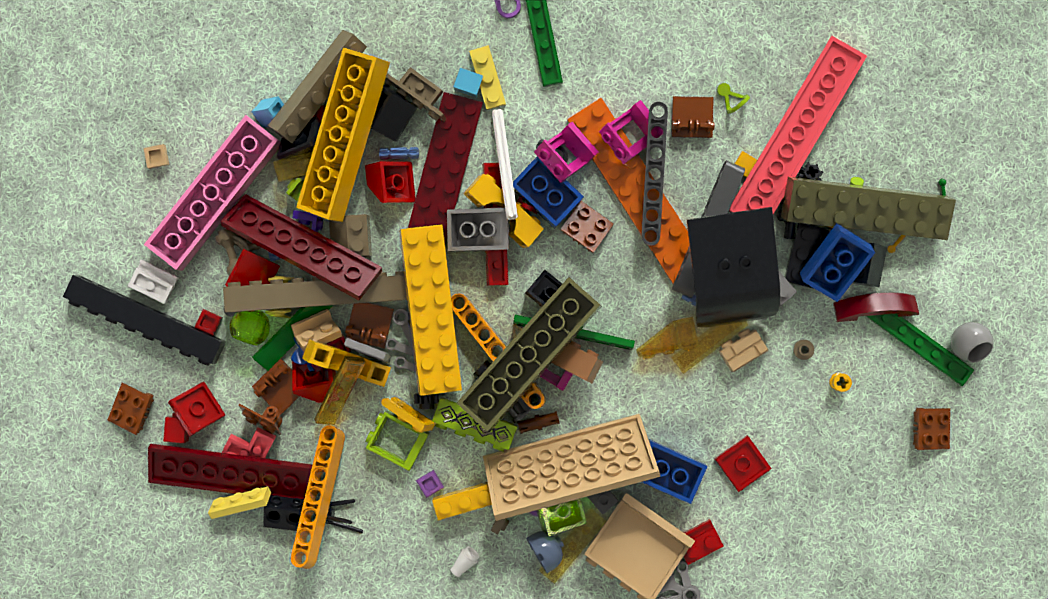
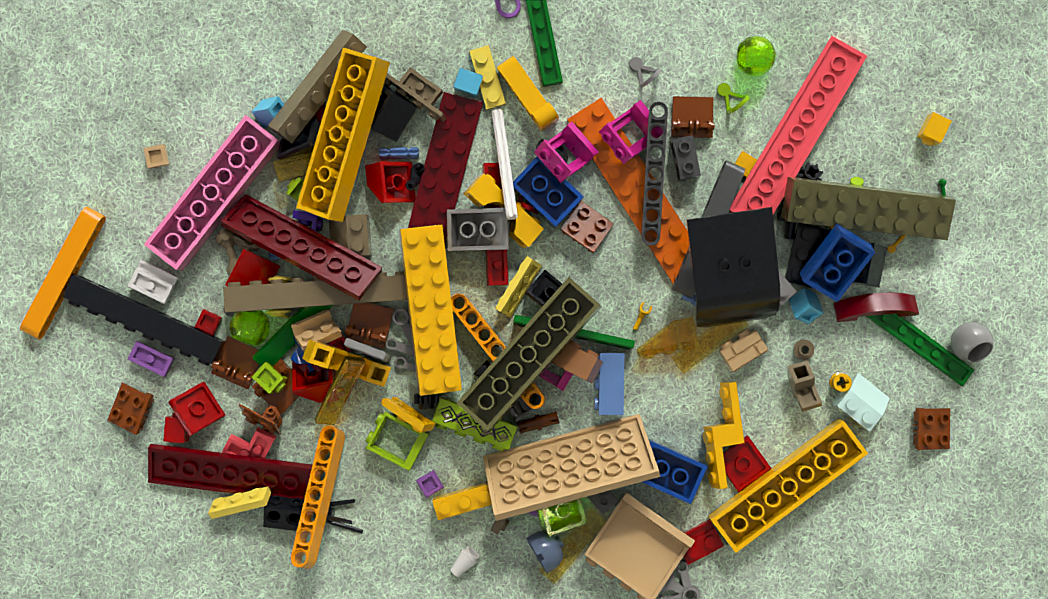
(65, 265): none -> light orange beam
(151, 358): none -> medium lavender plate
(236, 363): none -> dark orange hinge
(270, 379): none -> lime bracket
(415, 176): none -> black arm
(518, 286): none -> light yellow plate
(528, 95): none -> yellow beam
(610, 384): none -> medium blue brick
(637, 64): none -> light grey piece
(641, 316): none -> yellow hand
(685, 158): none -> dark grey brick
(723, 435): none -> yellow bracket
(756, 56): none -> clear neon green helmet
(787, 484): none -> yellow brick
(803, 386): none -> dark tan brick
(806, 306): none -> medium azure panel
(862, 403): none -> light aqua slope
(933, 129): none -> yellow brick

